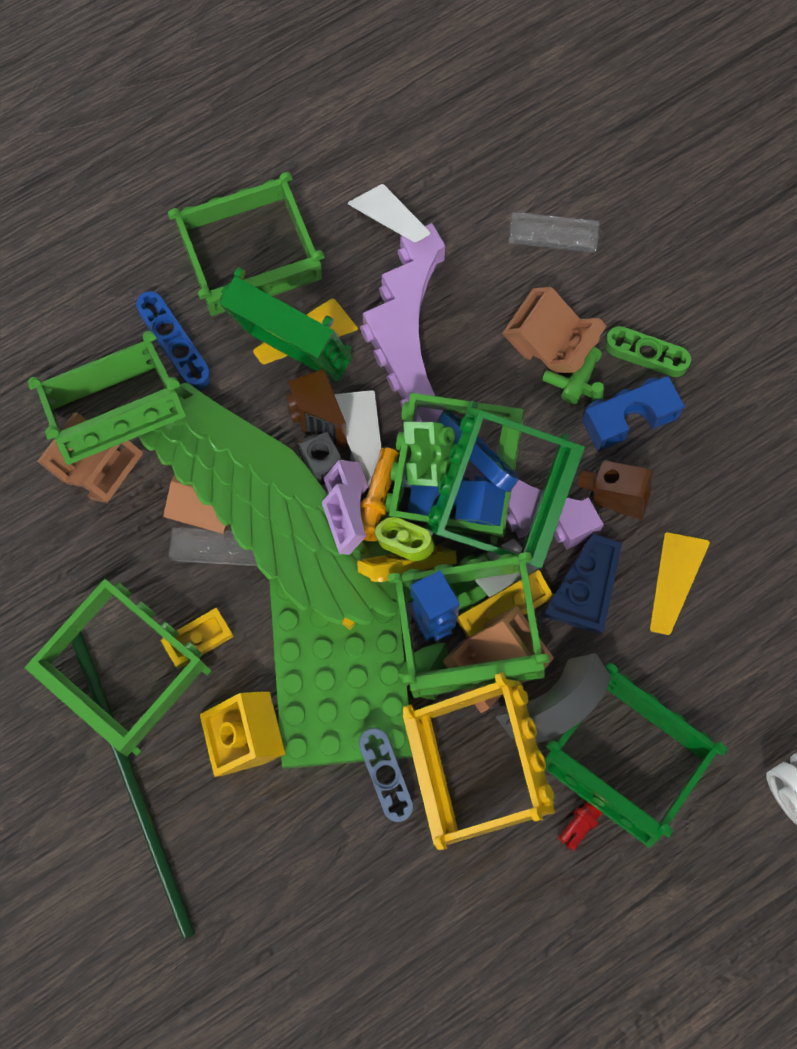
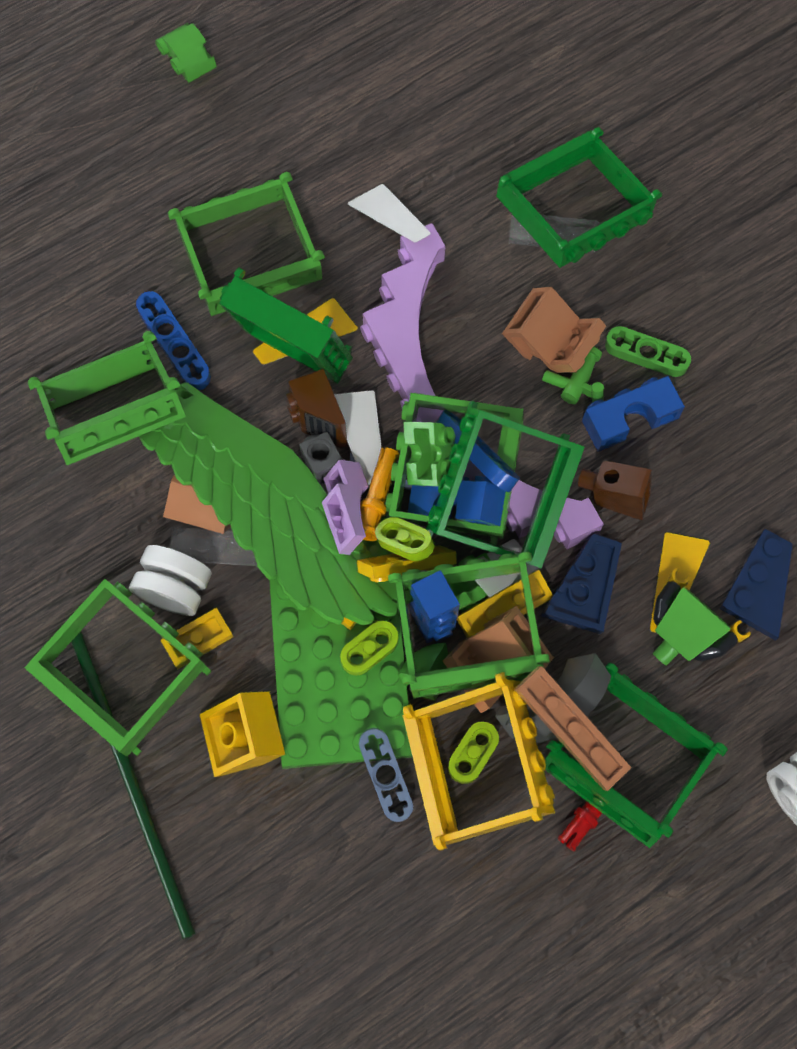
(97, 473): nougat piece -> none
(170, 580): none -> white wheel
(187, 52): none -> bright green cylinder
(367, 647): none -> lime plate
(473, 753): none -> lime plate
(557, 161): none -> green window
(572, 728): none -> nougat plate
(690, 625): none -> bright green torso
(761, 585): none -> dark blue wing

